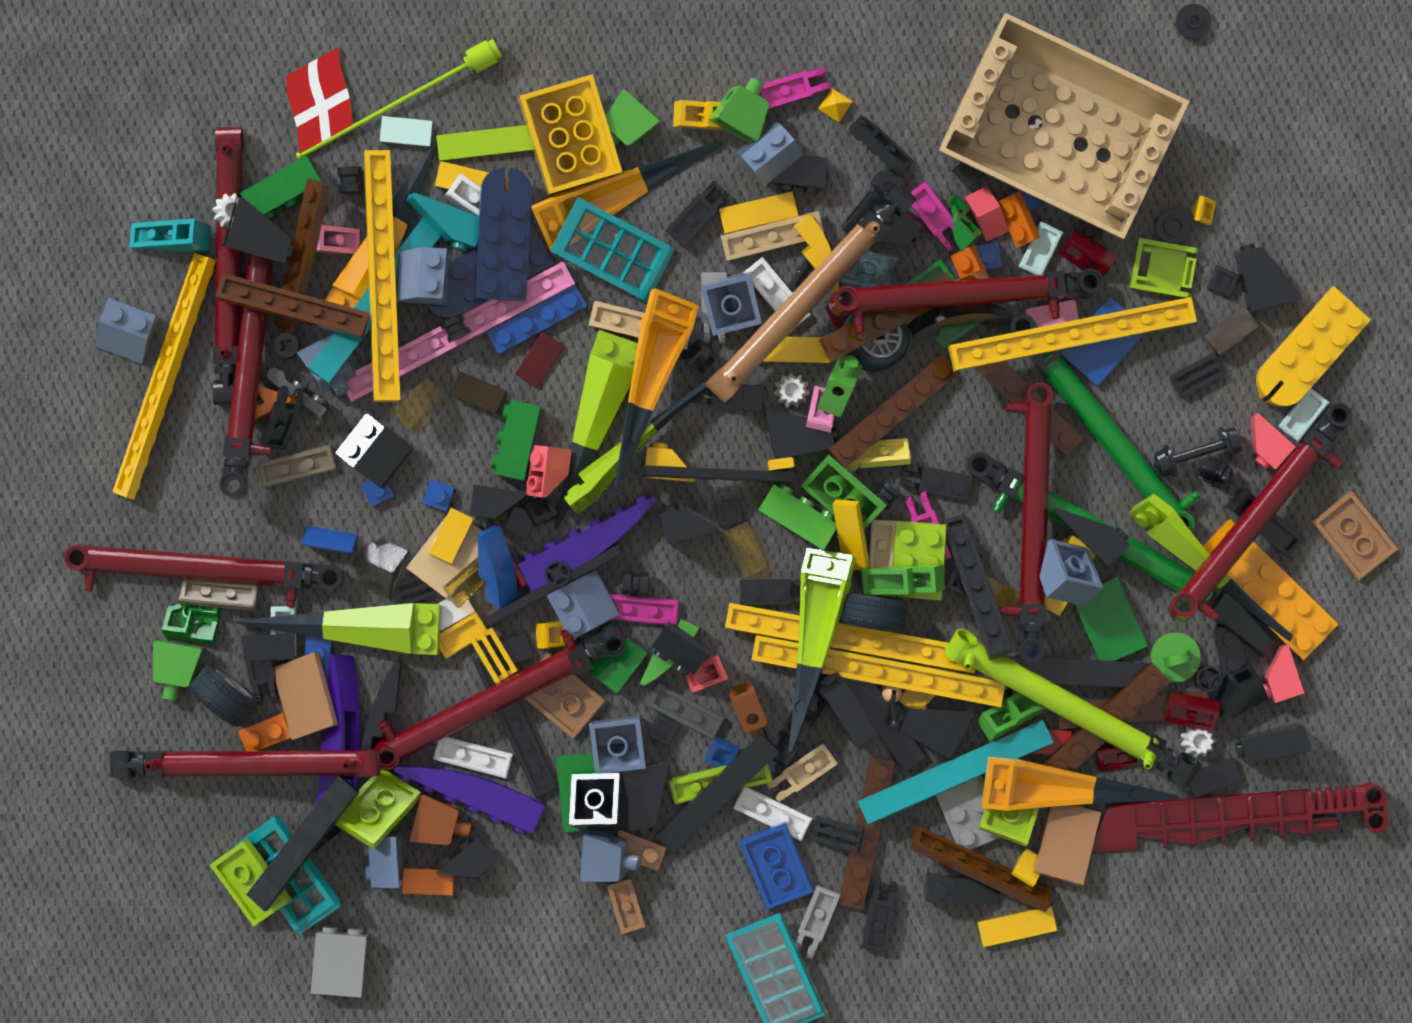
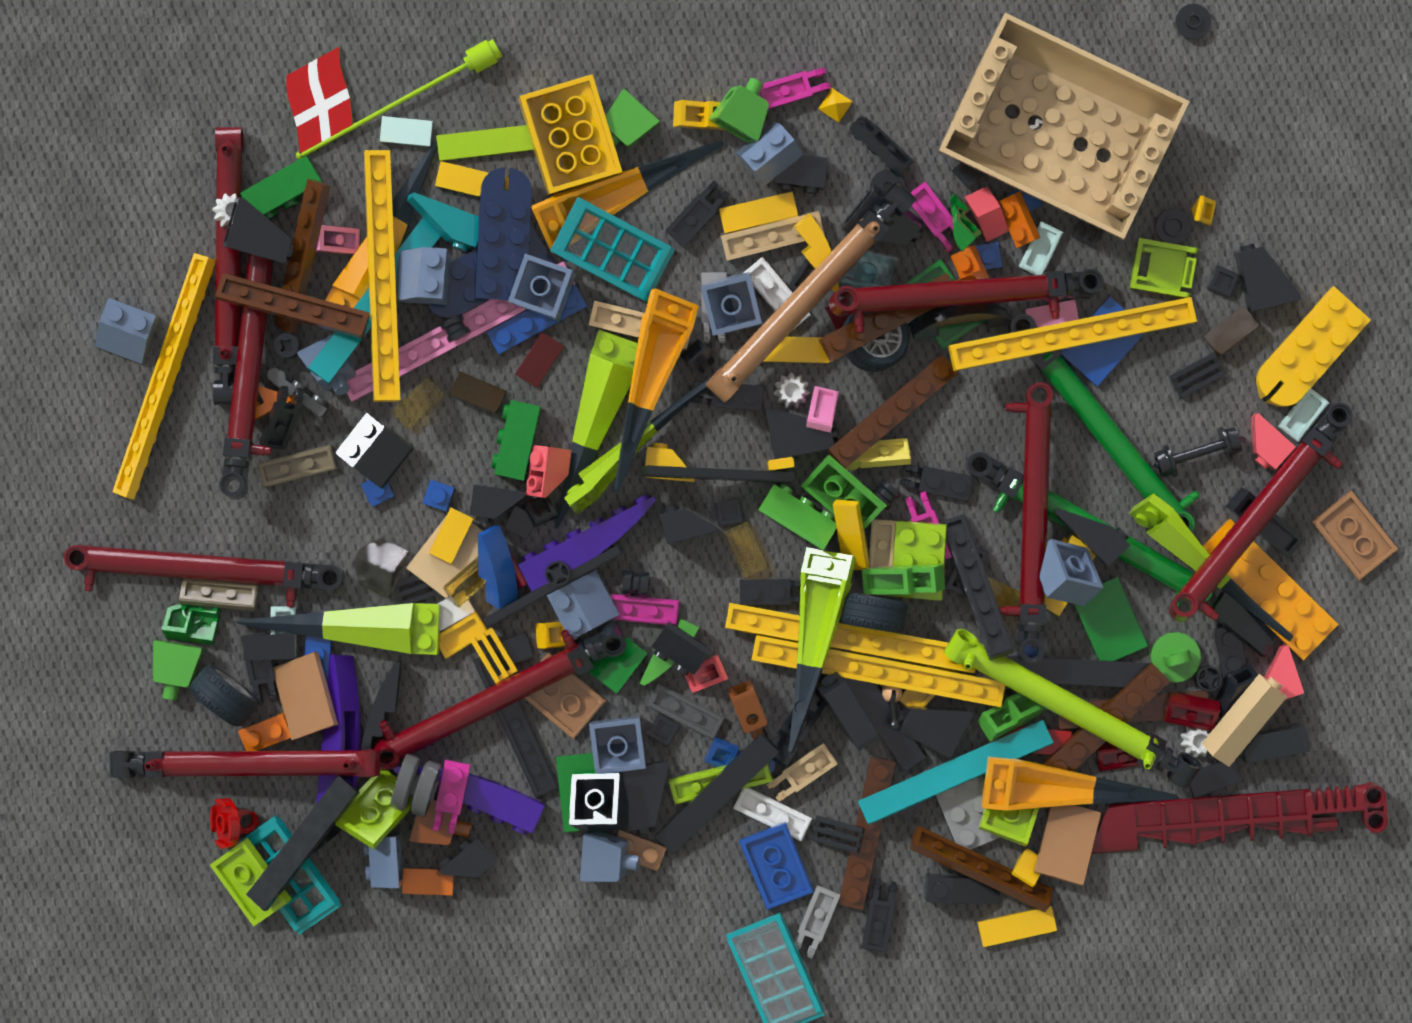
(171, 235): teal slope -> none
(226, 821): none -> red tile
(329, 539): blue slope -> none
(339, 962): light grey brick -> none
(350, 180): black wheel -> none
(419, 787): none -> dark grey wheel
(451, 793): none -> dark pink hinge
(465, 195): white slope -> none
(473, 756): white tile -> none
(542, 287): none -> sand blue slope
(626, 905): medium nougat plate -> none
(845, 376): bright green torso -> none
(1013, 389): reddish brown plate -> none
(1087, 253): dark red slope -> none
(1217, 473): black piece -> none
(1244, 719): none -> tan brick

